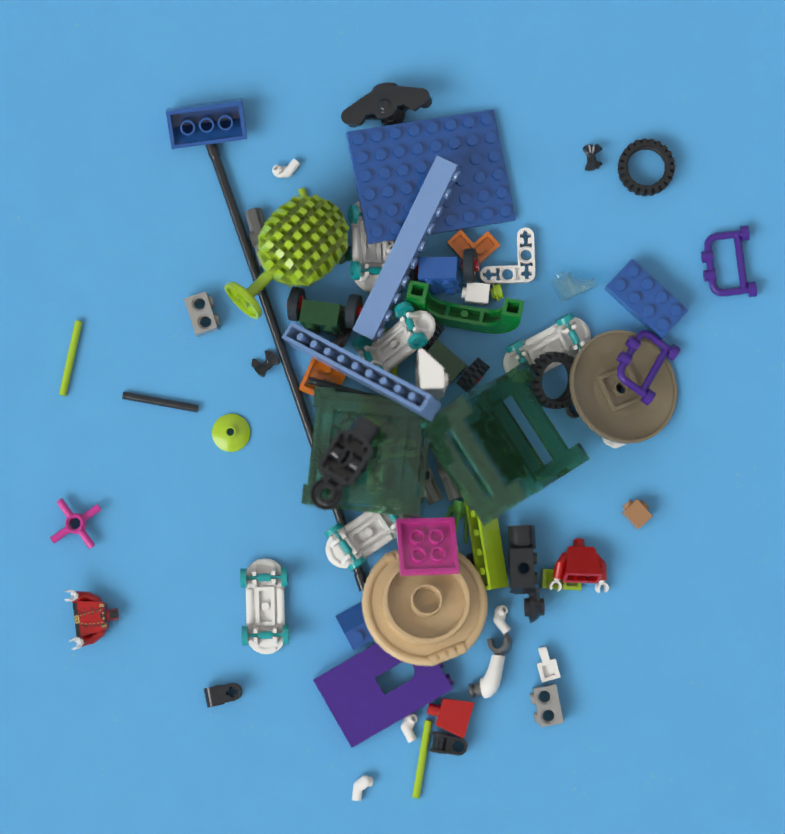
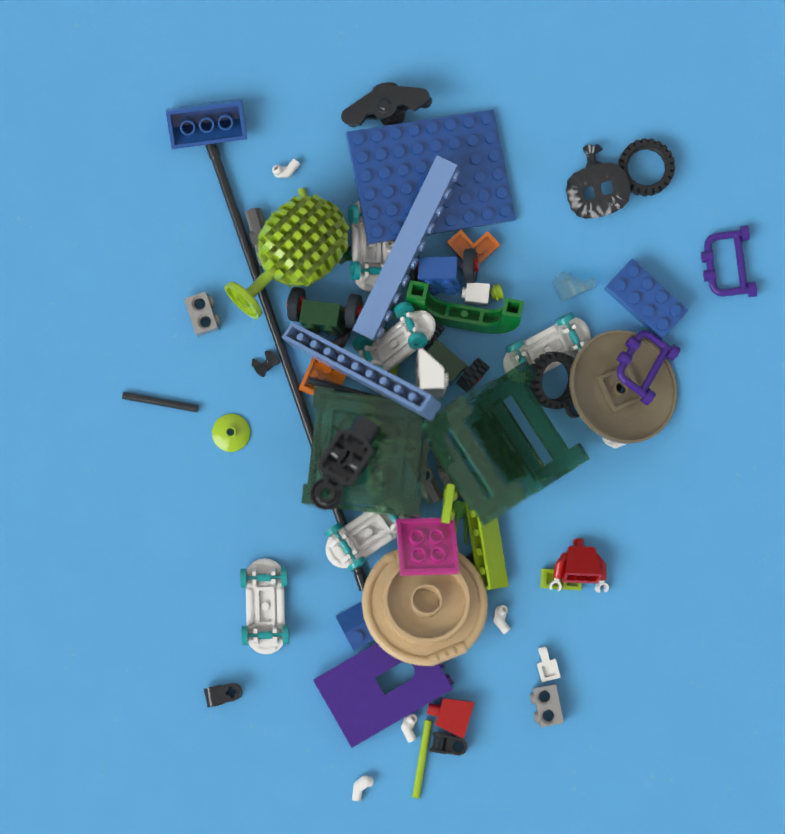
(68, 528): dark pink bar -> none
(70, 358): lime bar -> none
(90, 617): red torso -> none
(449, 496): none -> lime plate
(491, 681): white piece -> none
(516, 269): white beam -> none
(520, 550): black brick -> none
(594, 177): none -> black piece
(636, 513): medium nougat brick -> none

